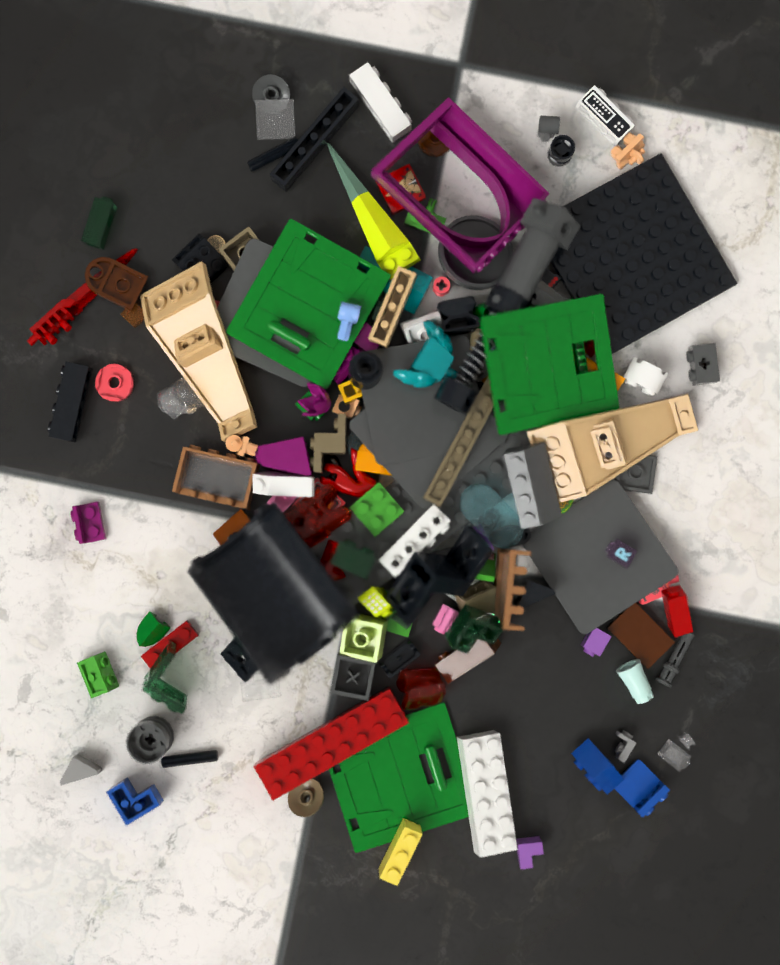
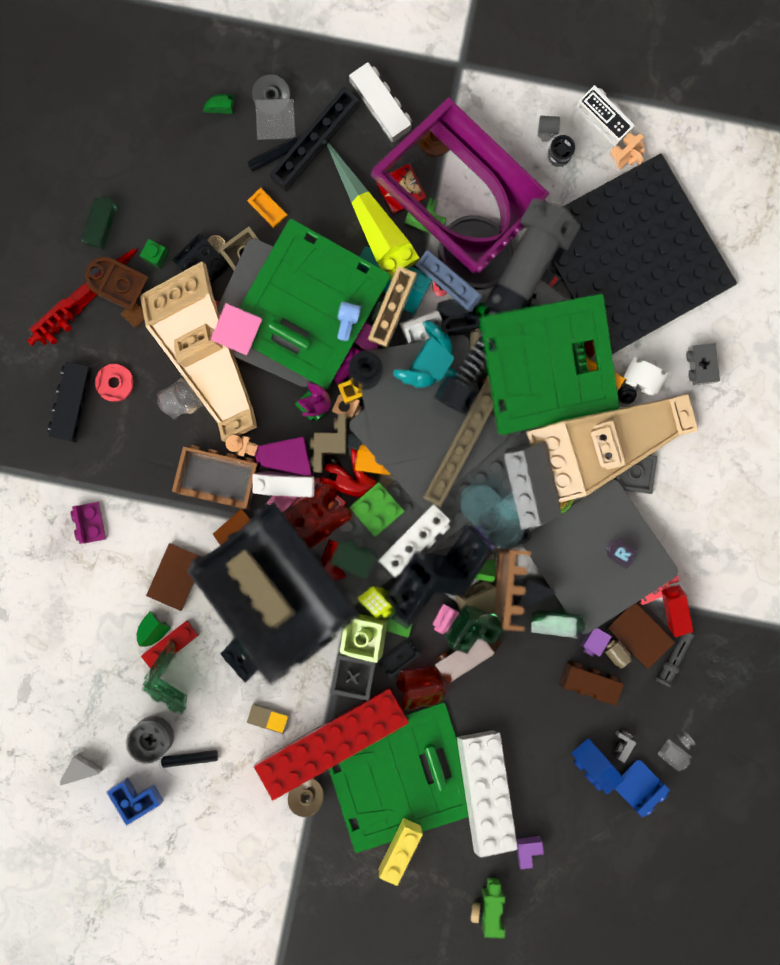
(98, 674): bright green bracket -> none
(154, 253): none -> green brick
(172, 582): none -> reddish brown tile
(219, 104): none -> green brick
(236, 329): none -> bright pink tile
(260, 589): none -> dark tan brick
(267, 208): none -> light orange tile
(268, 718): none -> dark tan tile
(448, 280): none -> sand blue plate
(475, 912): none -> tan tile
(492, 909): none -> bright green hips
(557, 623): none -> clear green brick
(591, 683): none -> reddish brown wedge
(618, 653): none -> dark tan brick
(627, 394): none -> black plate
(635, 680): light aqua plant -> none

